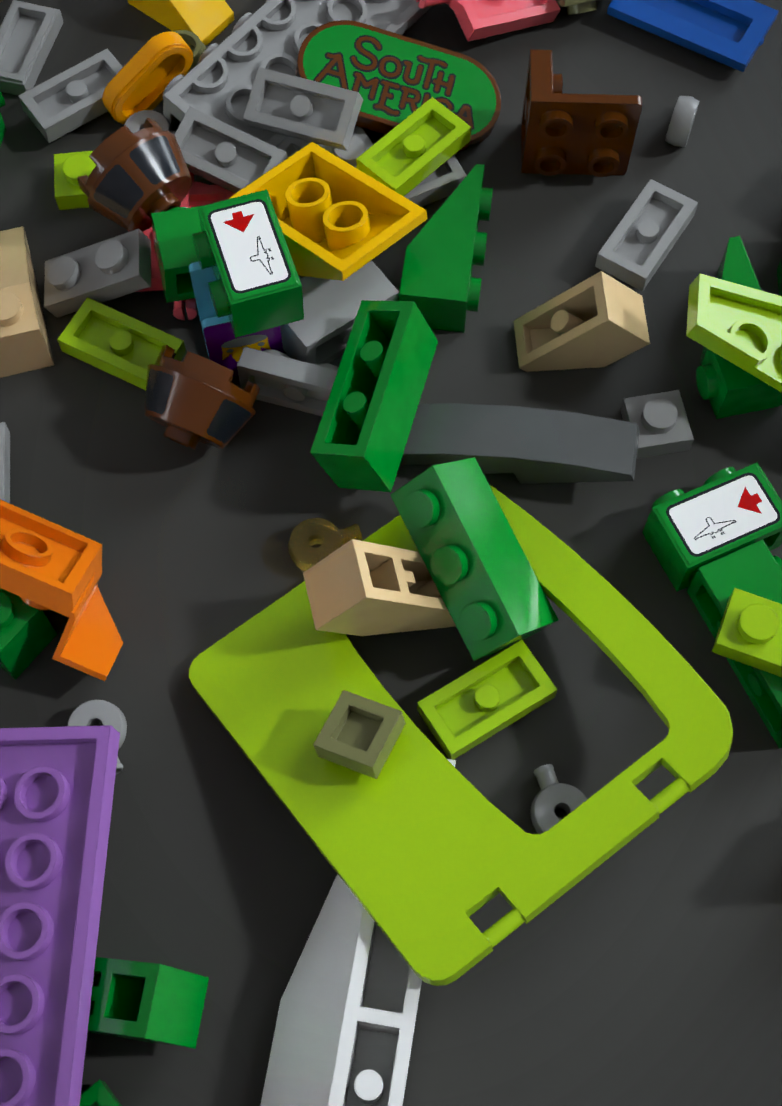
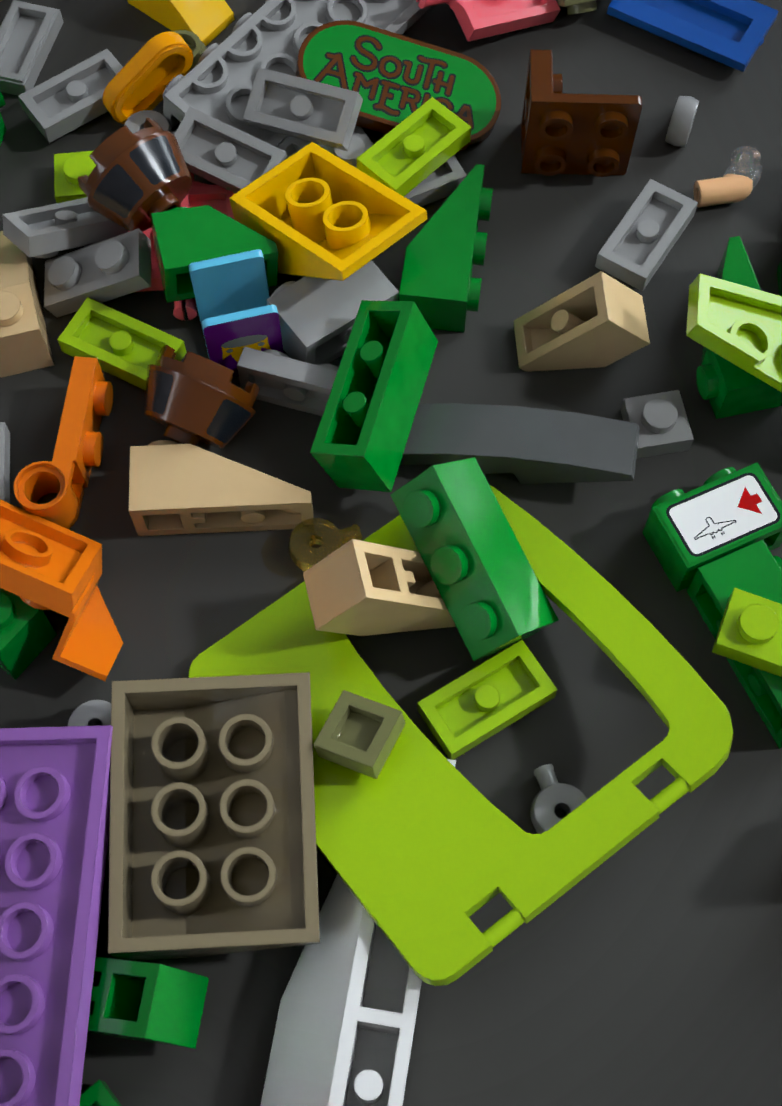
(58, 227): none -> light grey plate
(76, 448): none -> orange plate
(197, 491): none -> tan slope
(211, 816): none -> dark tan slope
(250, 263): brick -> none
(736, 182): none -> light nougat arm

